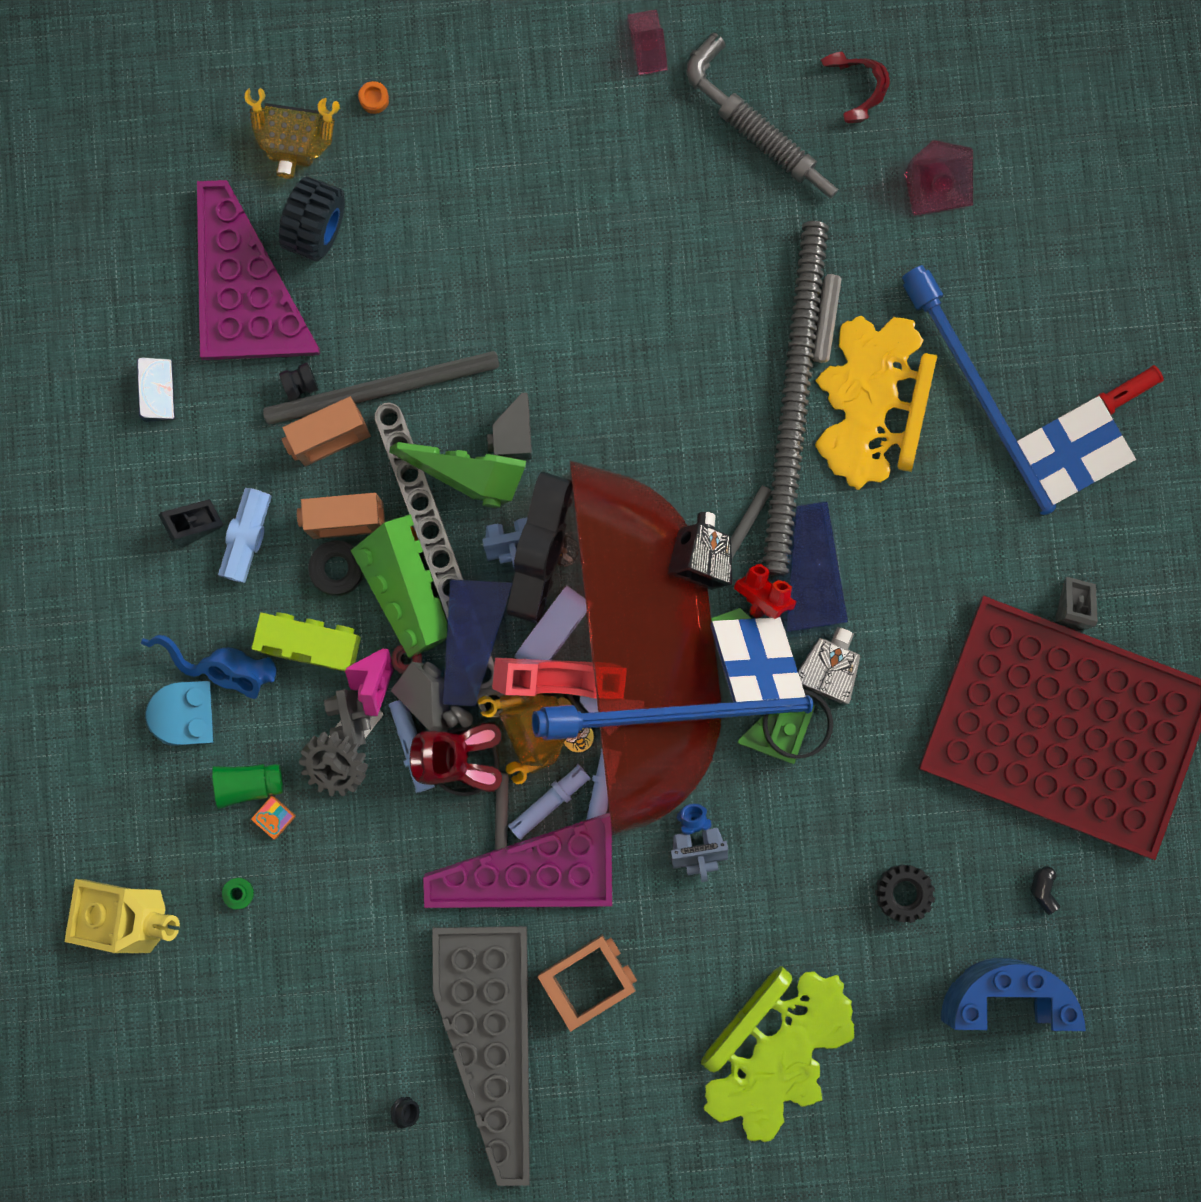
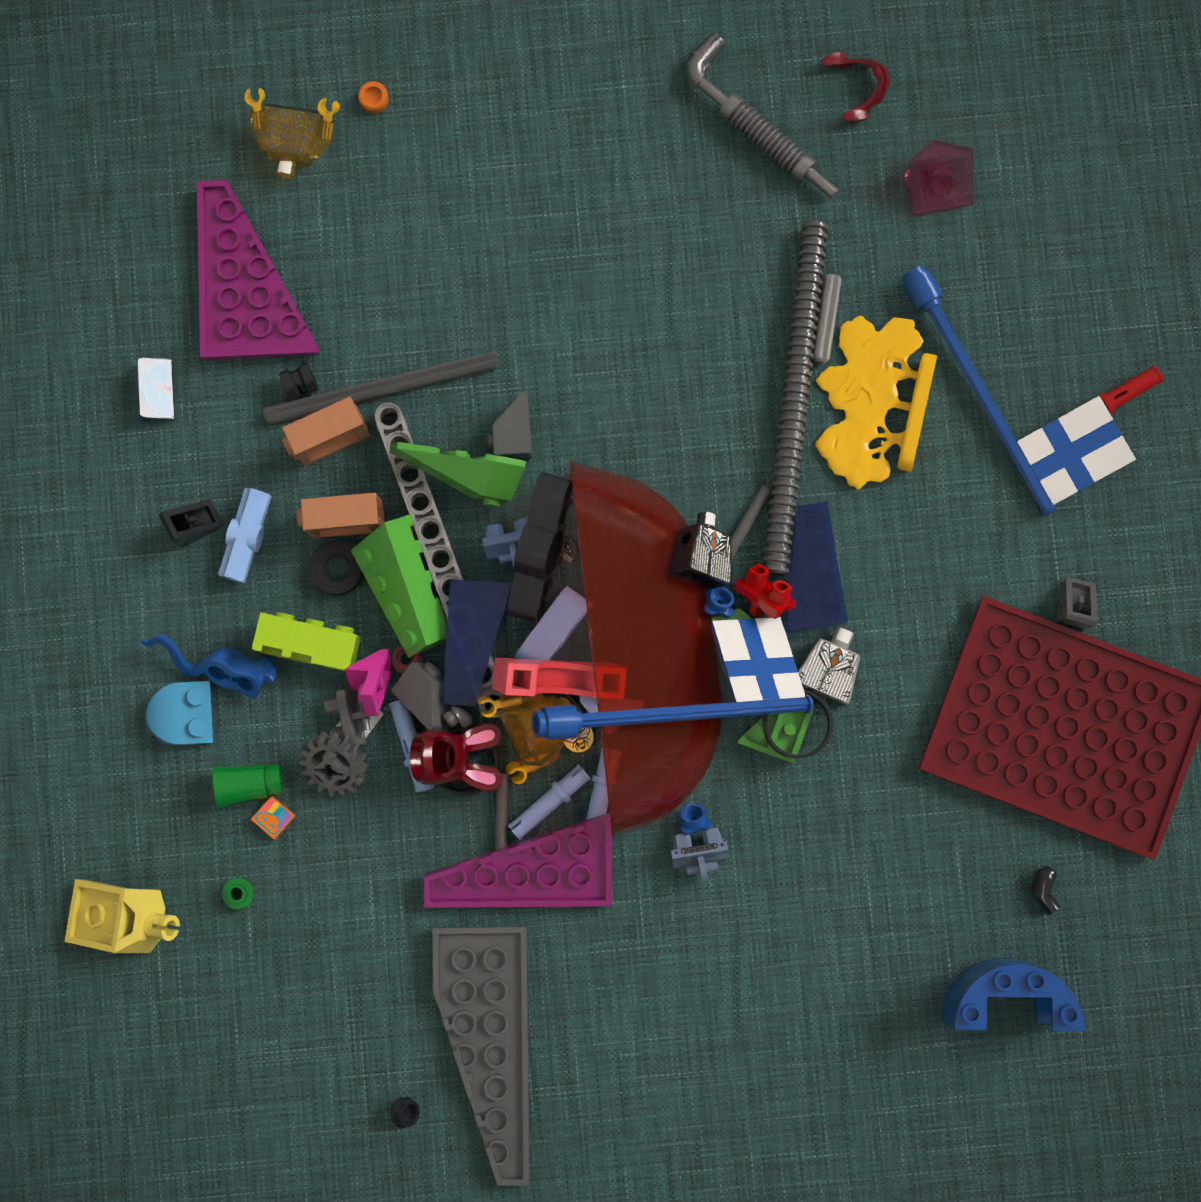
(311, 218): black wheel -> none
(560, 999): nougat window -> none
(647, 42): clear pink slope -> none
(722, 596): none -> blue plate
(780, 1063): lime plant -> none
(918, 907): black tyre -> none

